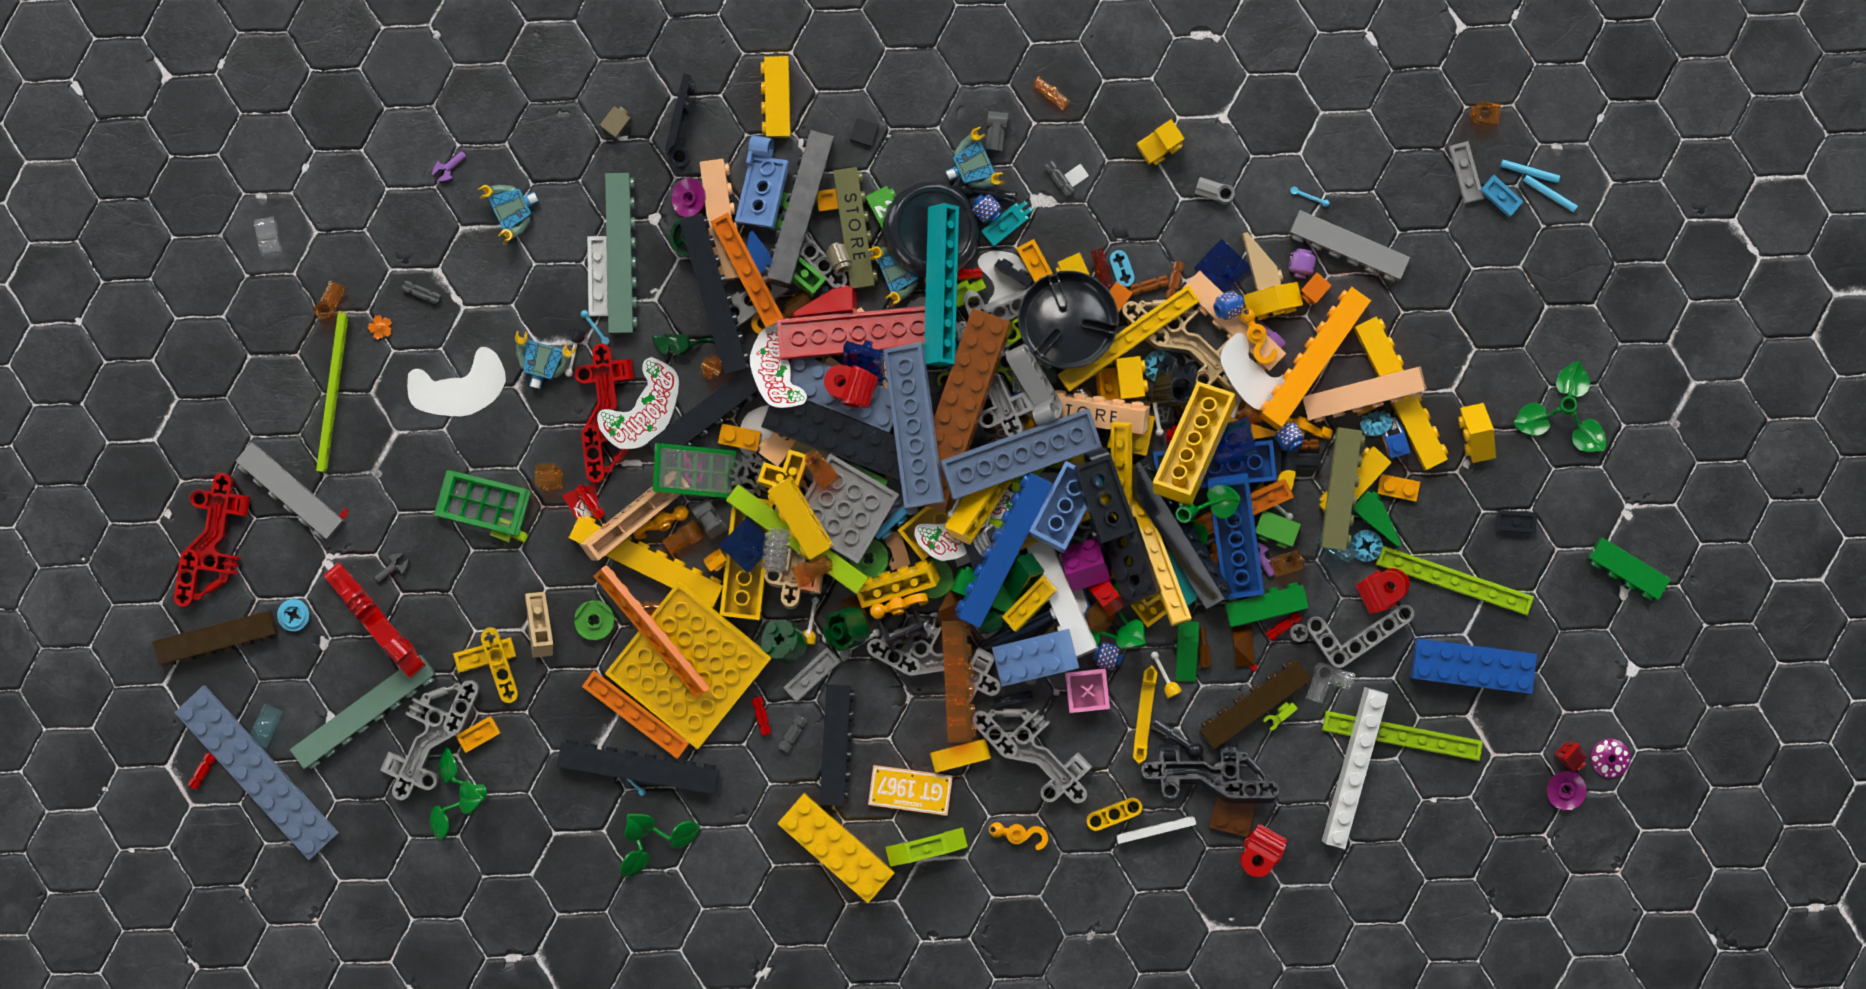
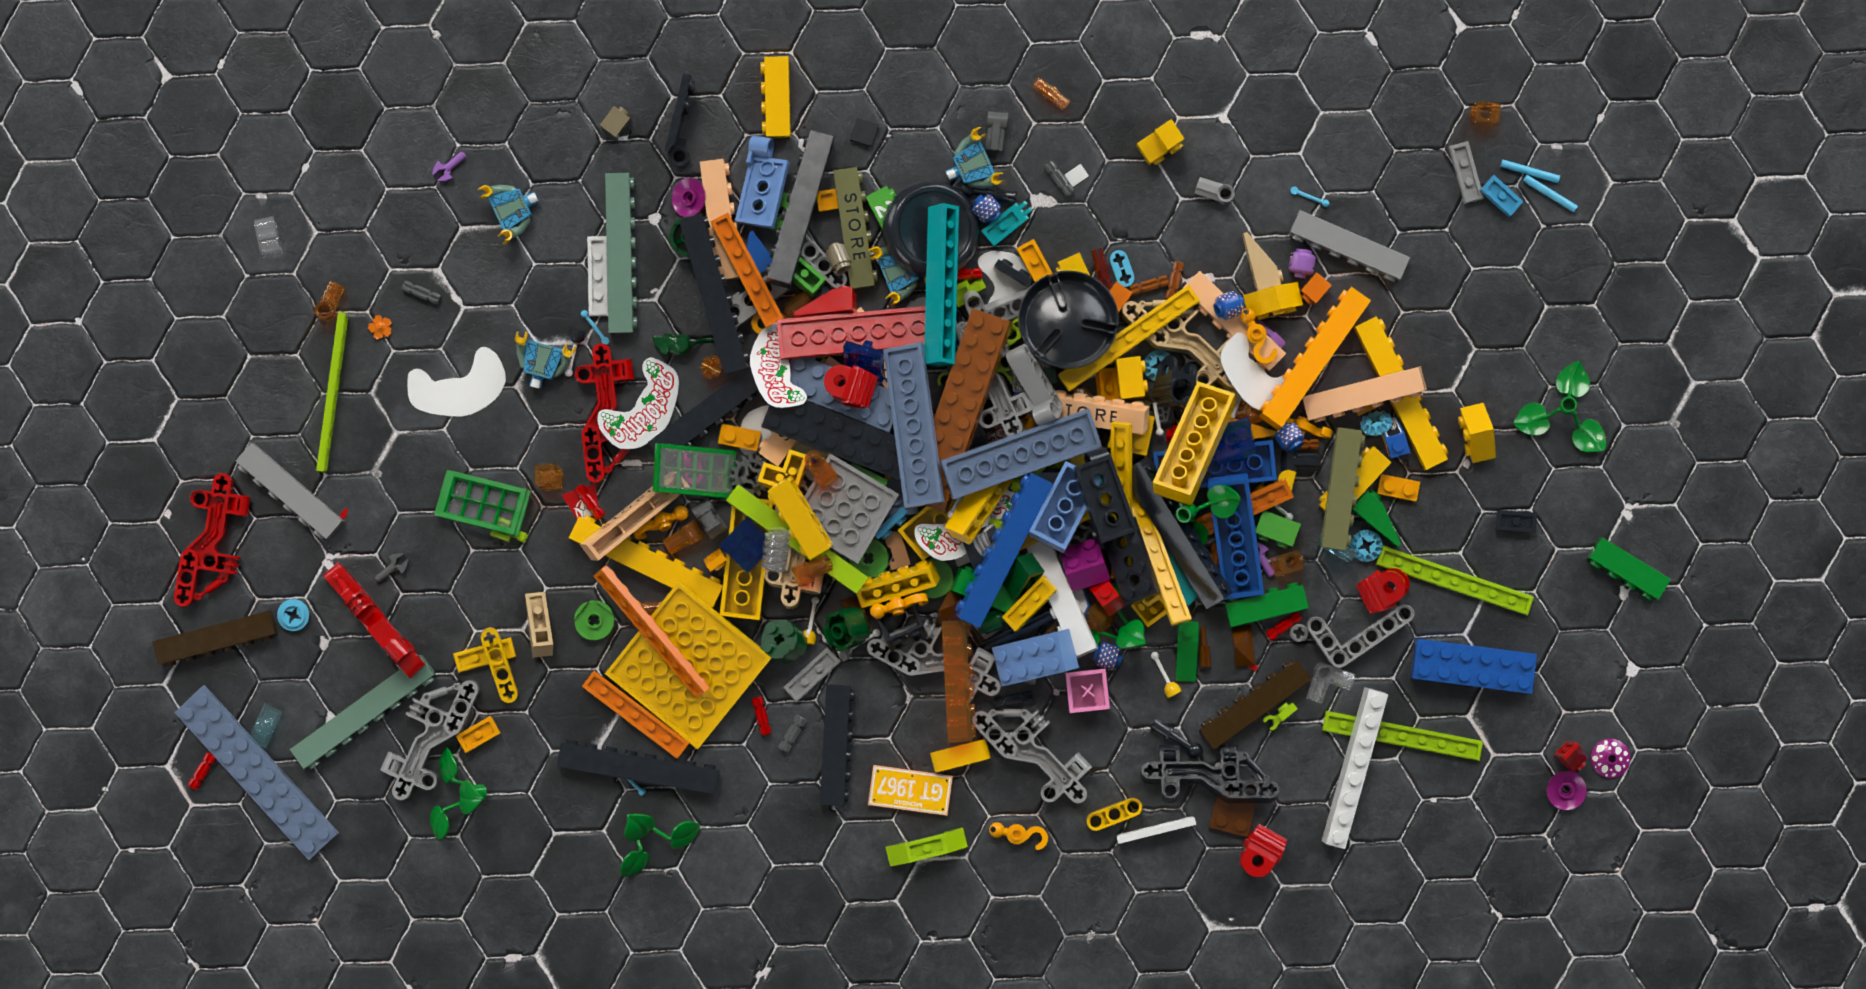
(836, 847): yellow brick -> none
(1144, 714): yellow piece -> none
(1222, 266): clear blue hinge -> none

